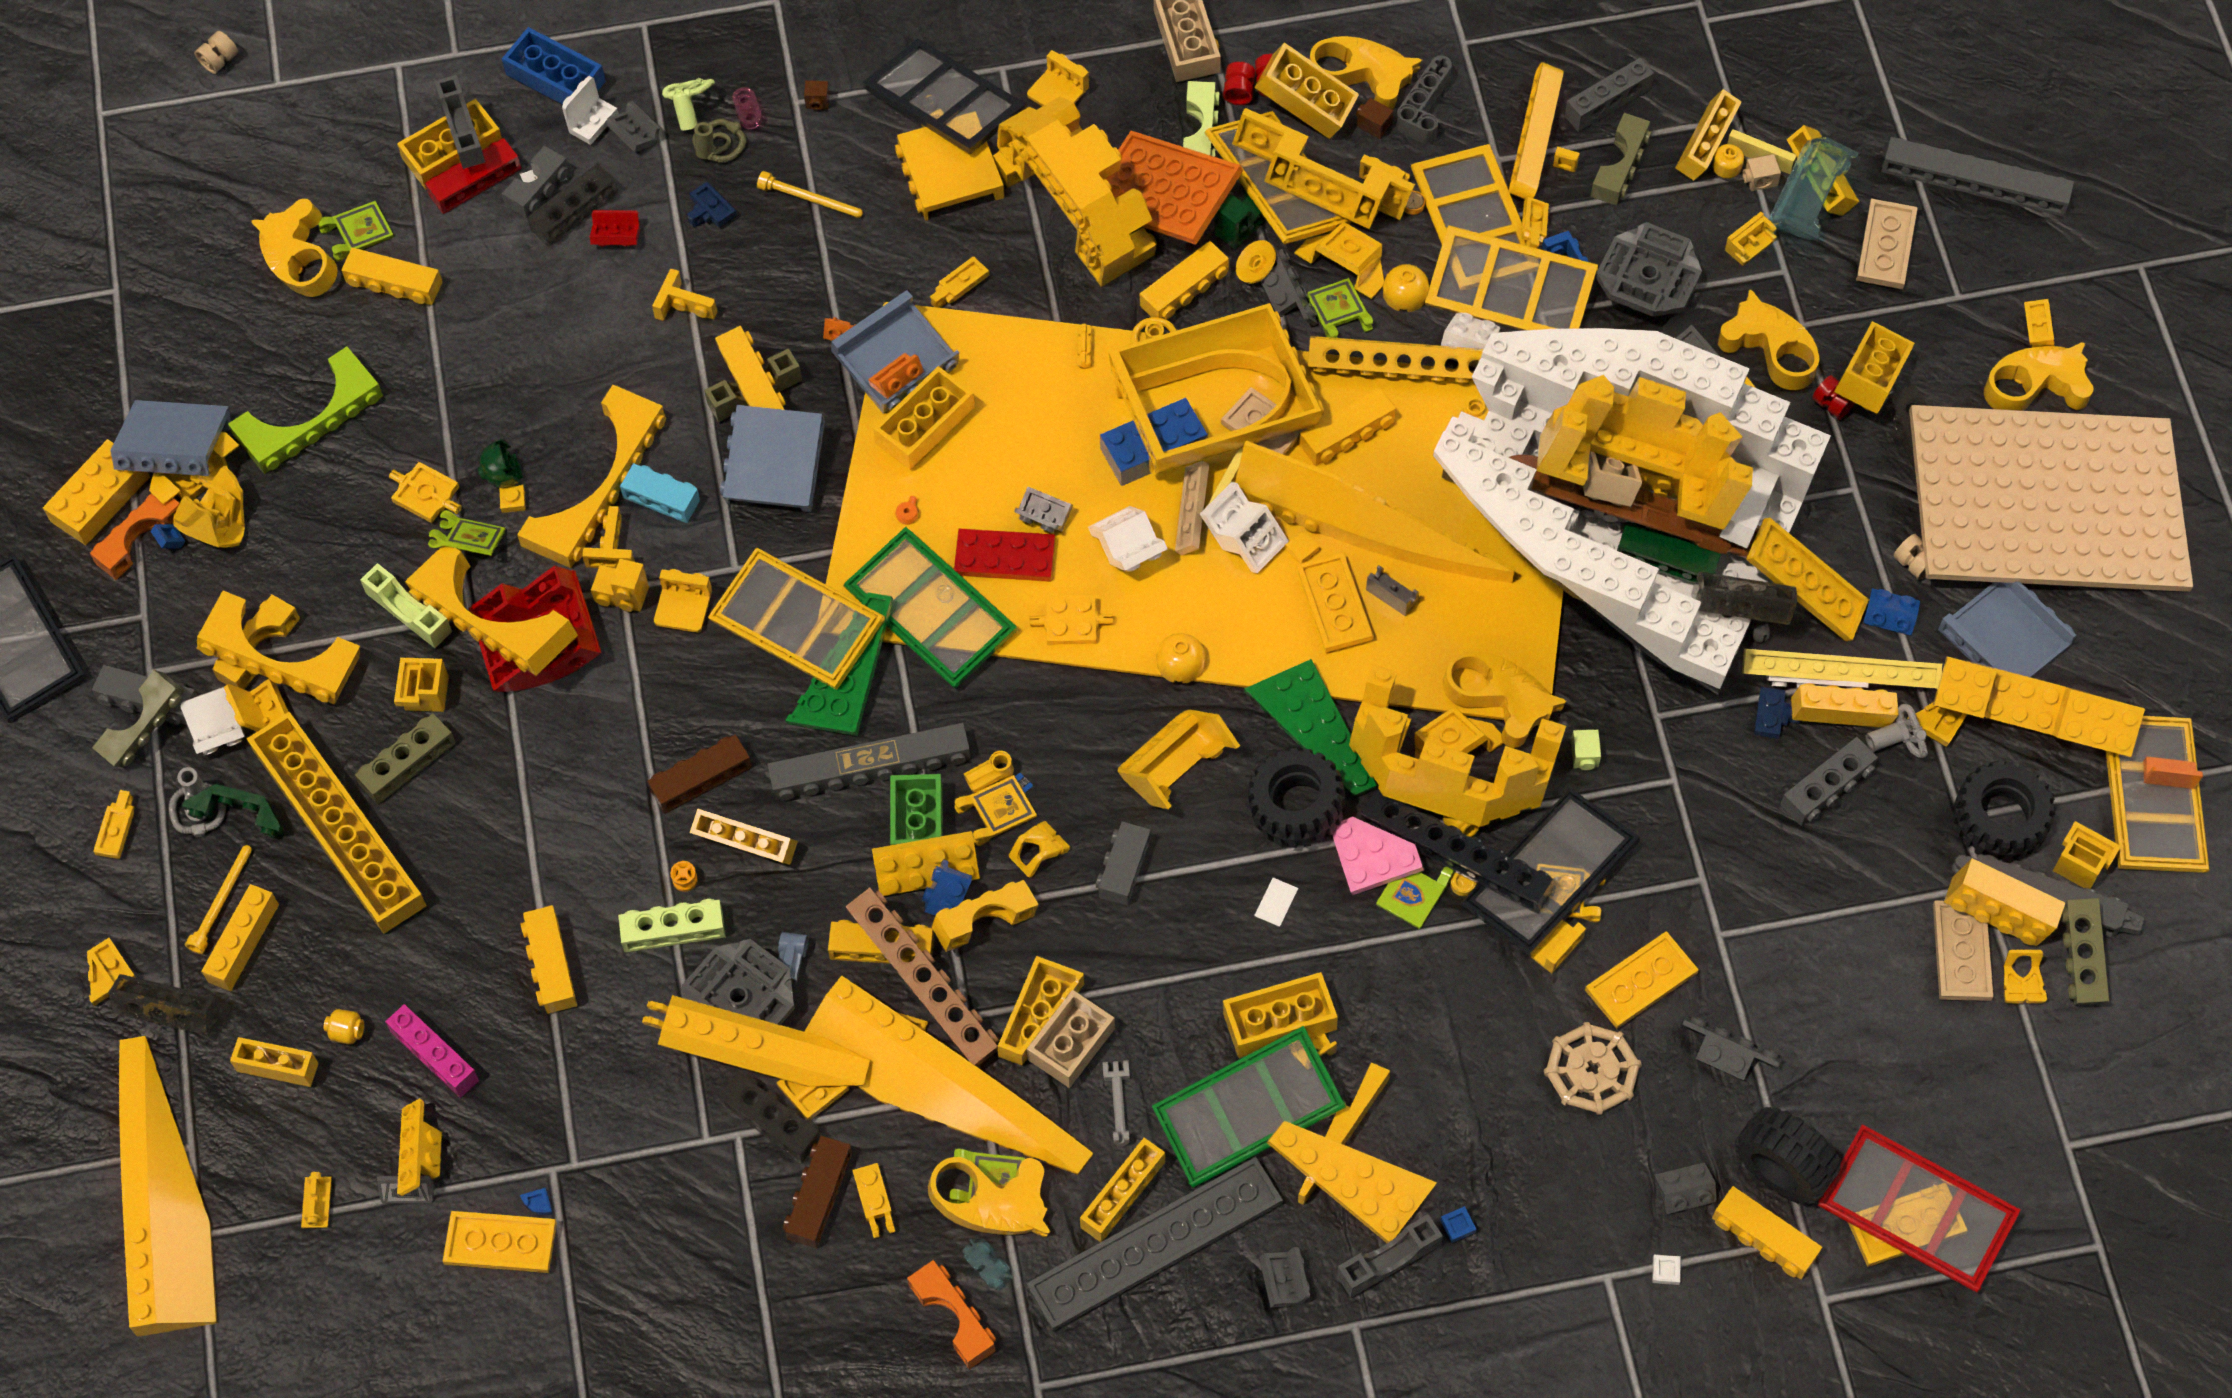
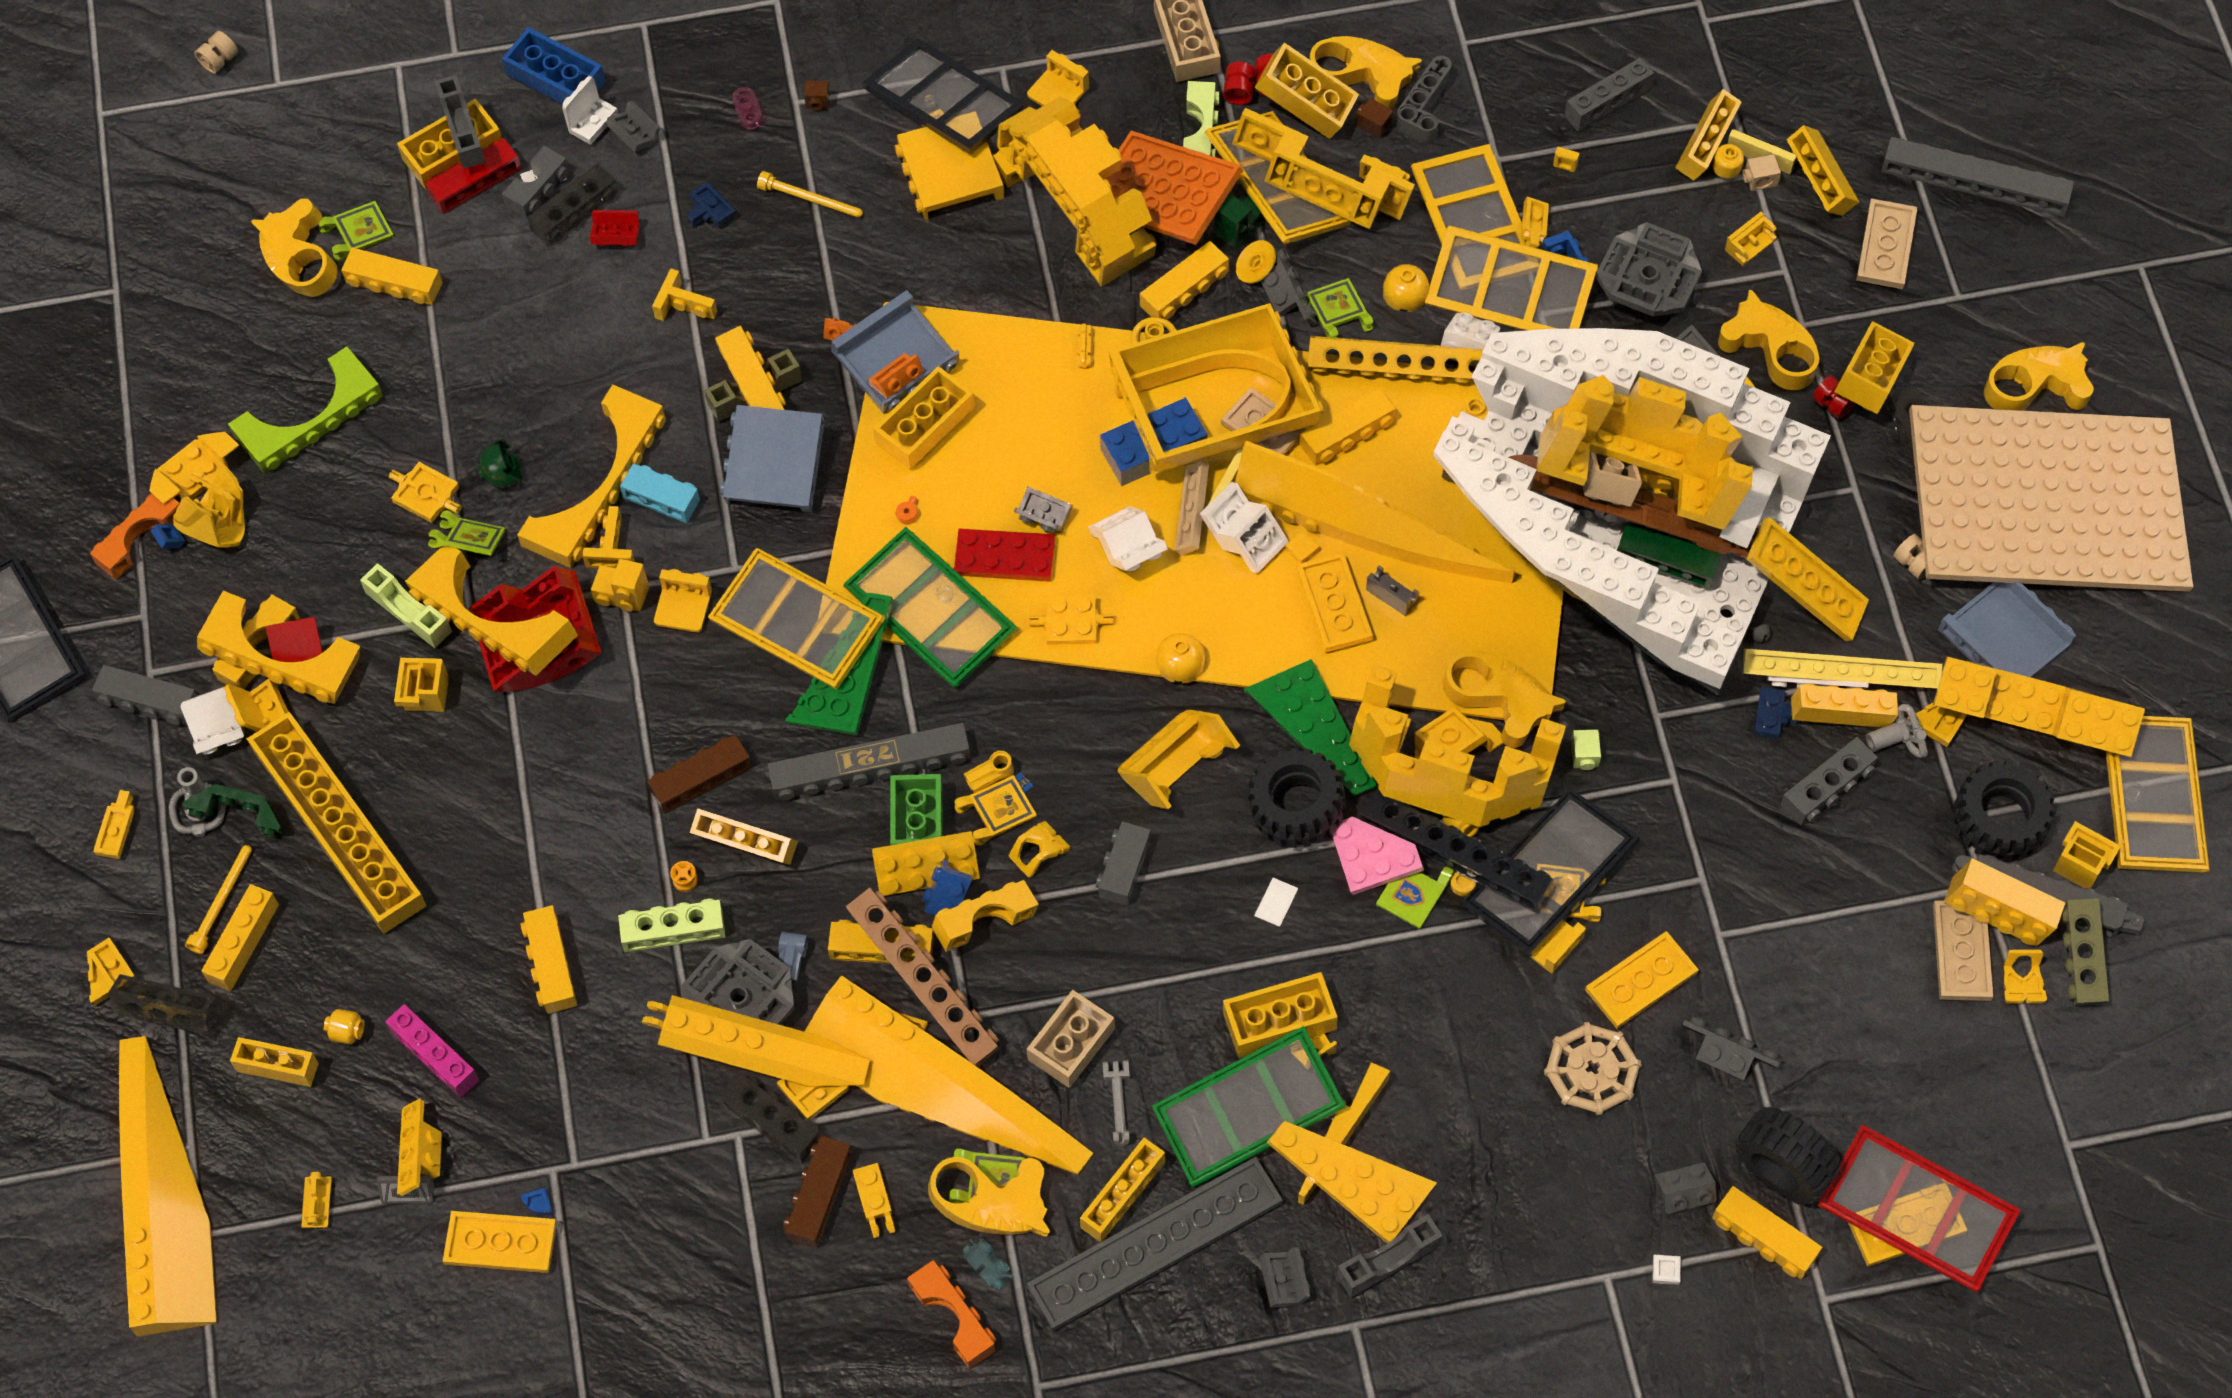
(93, 495): yellow brick -> none
(158, 697): olive arch -> none
(169, 437): sand blue panel -> none
(294, 640): none -> red tile
(401, 771): olive brick -> none
(512, 499): yellow plate -> none
(681, 96): yellowish green piece -> none
(704, 137): olive piece -> none
(959, 282): yellow hinge -> none
(1039, 999): yellow wedge -> none
(1351, 250): yellow piece -> none
(1415, 204): tile -> none
(1458, 1224): blue plate -> none
(1536, 131): yellow beam -> none
(1612, 179): olive arch -> none
(1745, 598): clear smoke brick -> none
(1809, 185): clear light blue windscreen -> none
(1892, 611): blue bracket -> none
(2039, 323): yellow hinge -> none
(2171, 772): orange panel -> none

